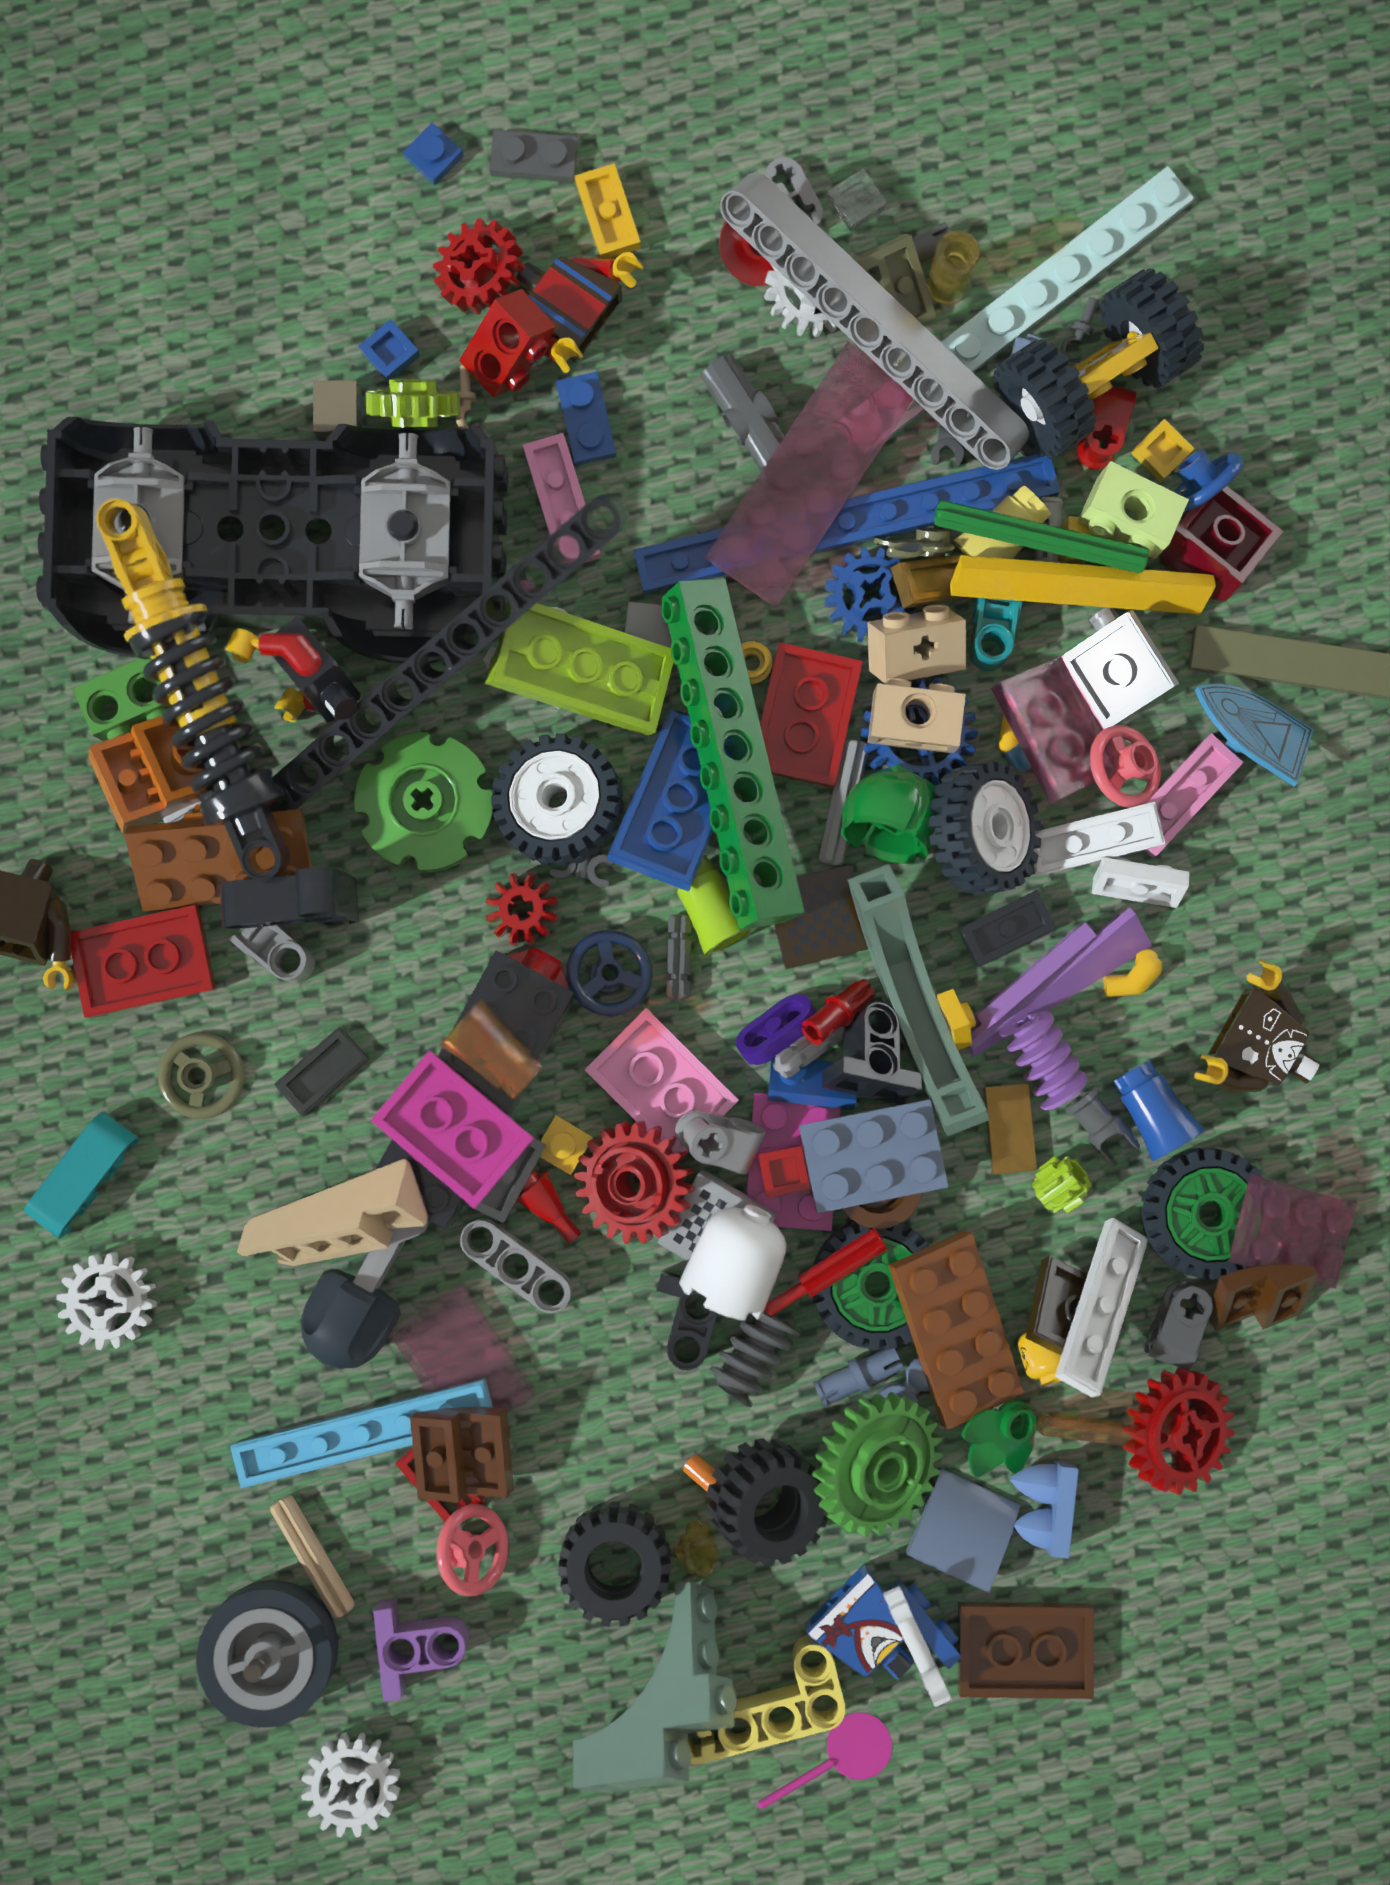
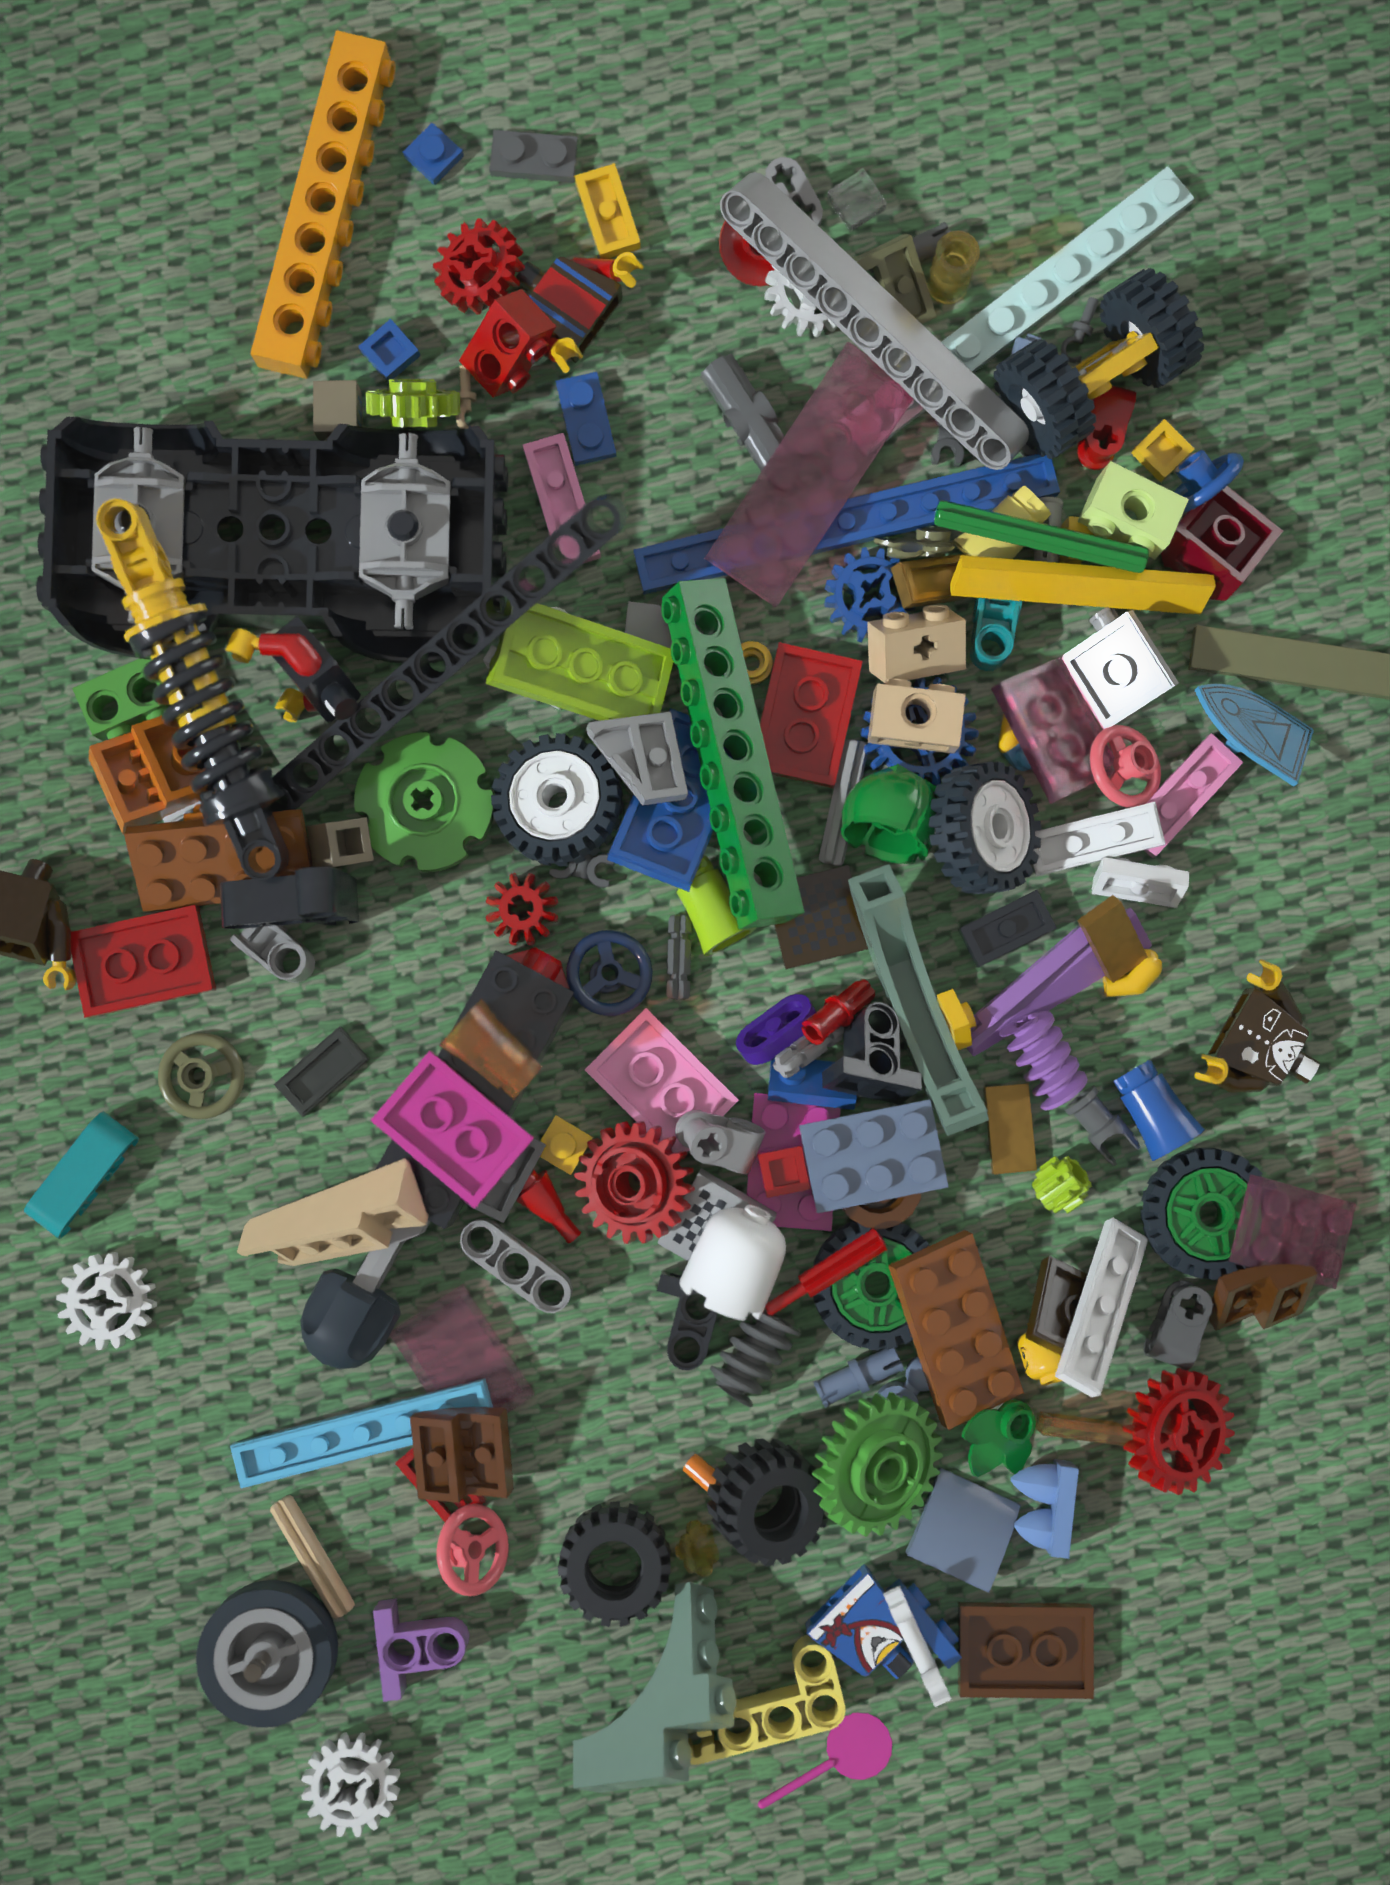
(340, 843): none -> dark tan brick
(350, 62): none -> light orange brick
(643, 755): none -> light grey wing
(1112, 938): none -> pearl gold tile

